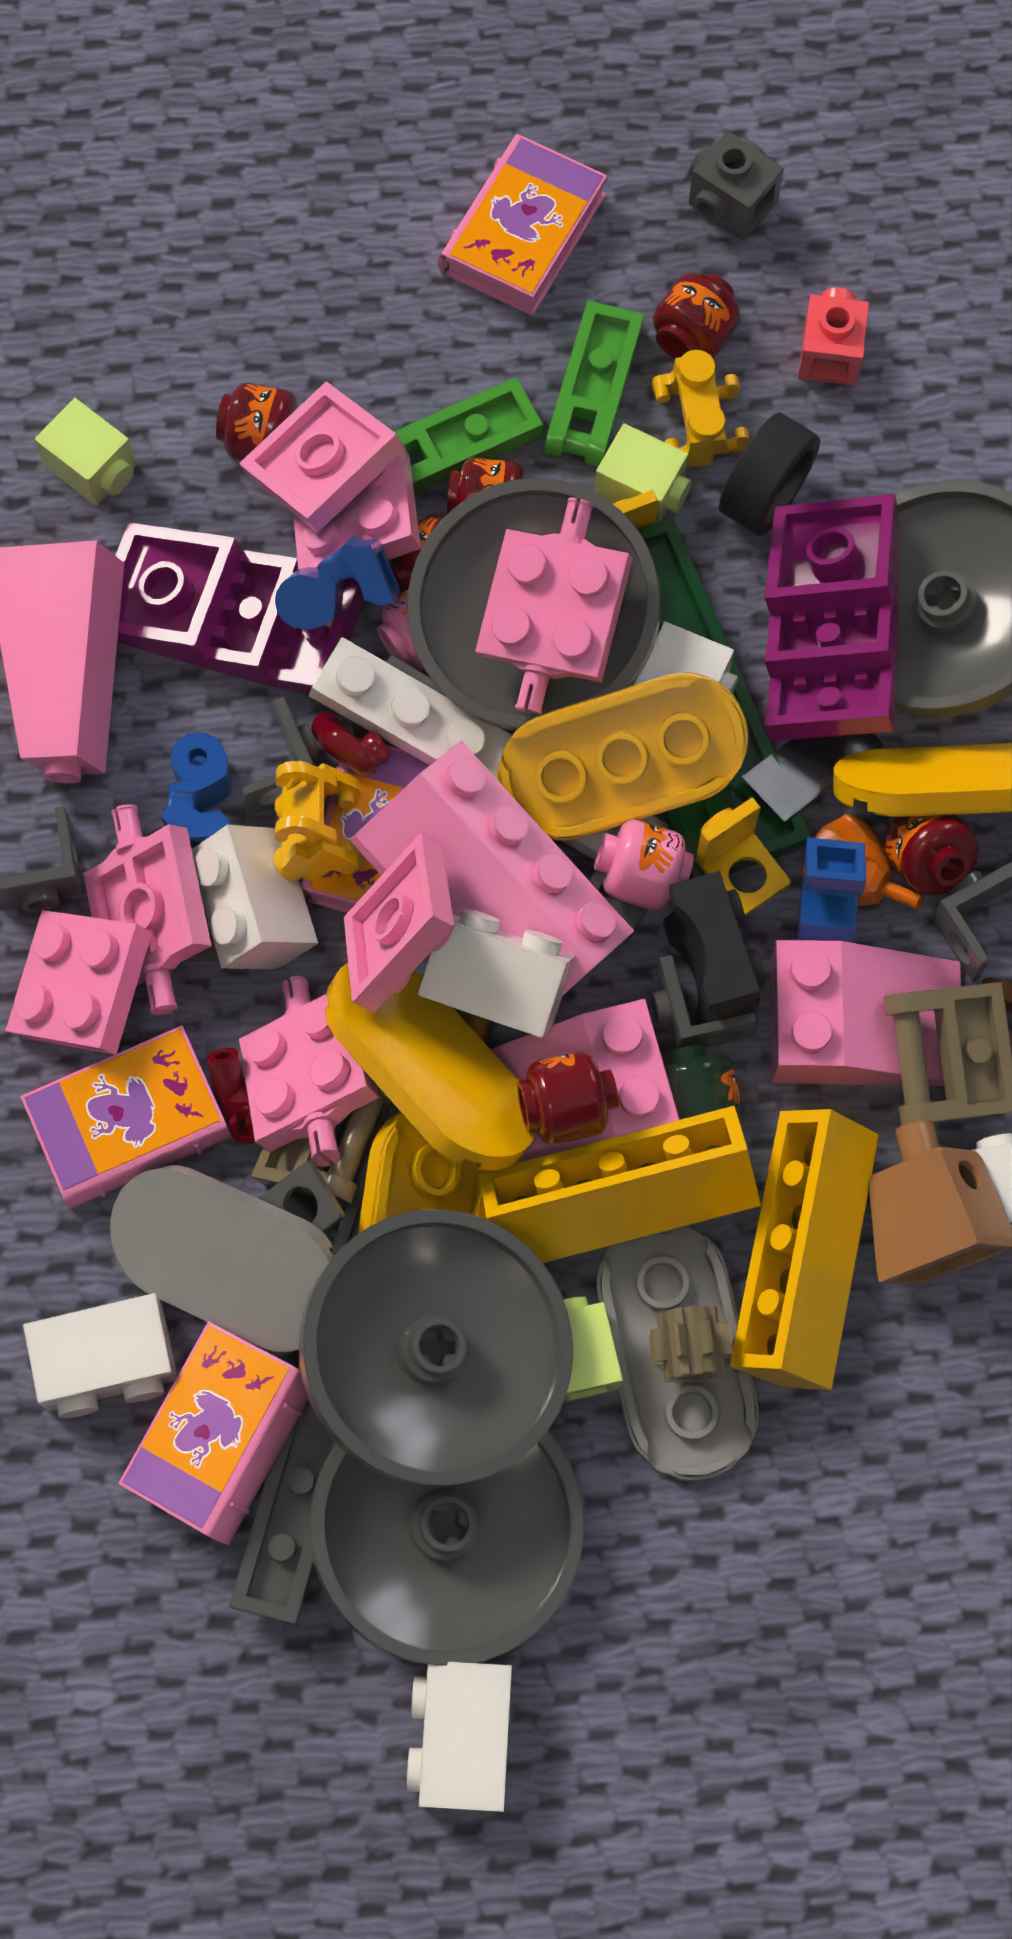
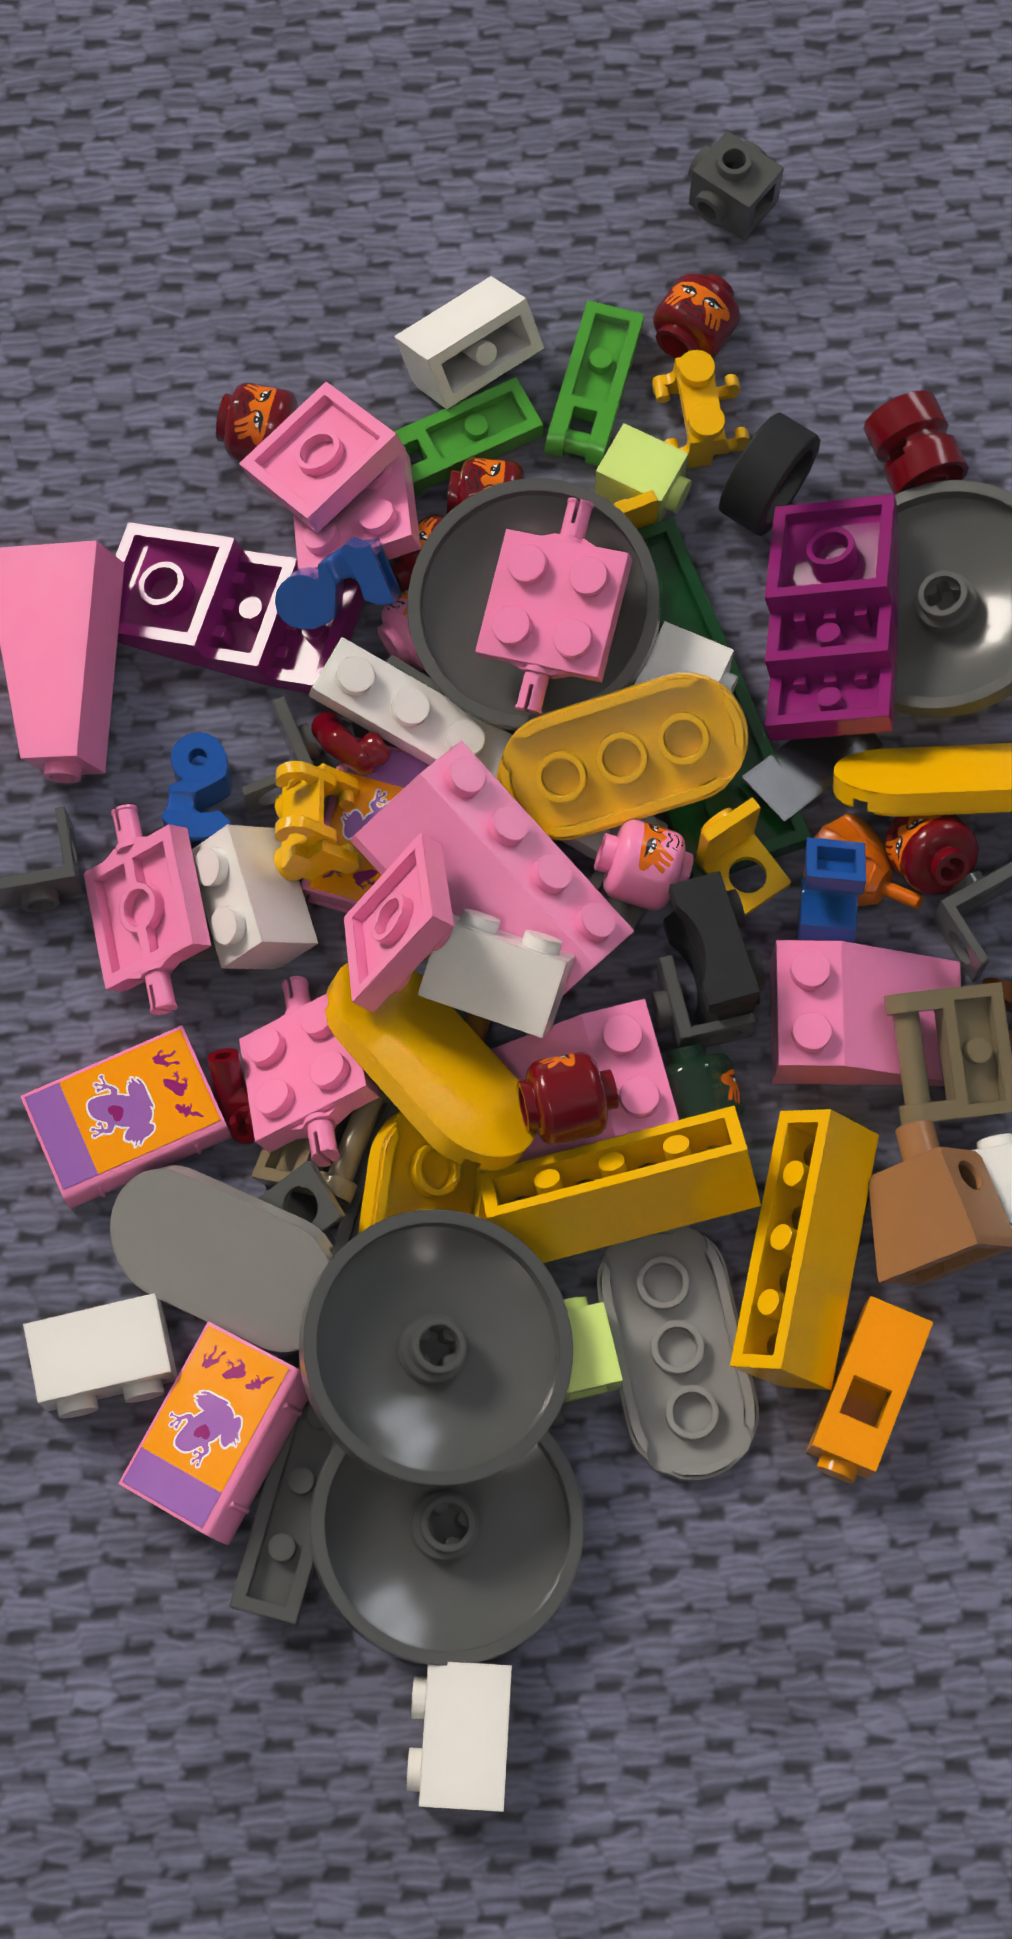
(79, 981): bright pink plate -> none
(86, 452): yellowish green brick -> none
(469, 342): none -> white brick
(523, 224): piece -> none
(690, 1344): dark tan gear -> none
(833, 337): coral brick -> none
(868, 1390): none -> light orange brick
(914, 442): none -> dark red wheel

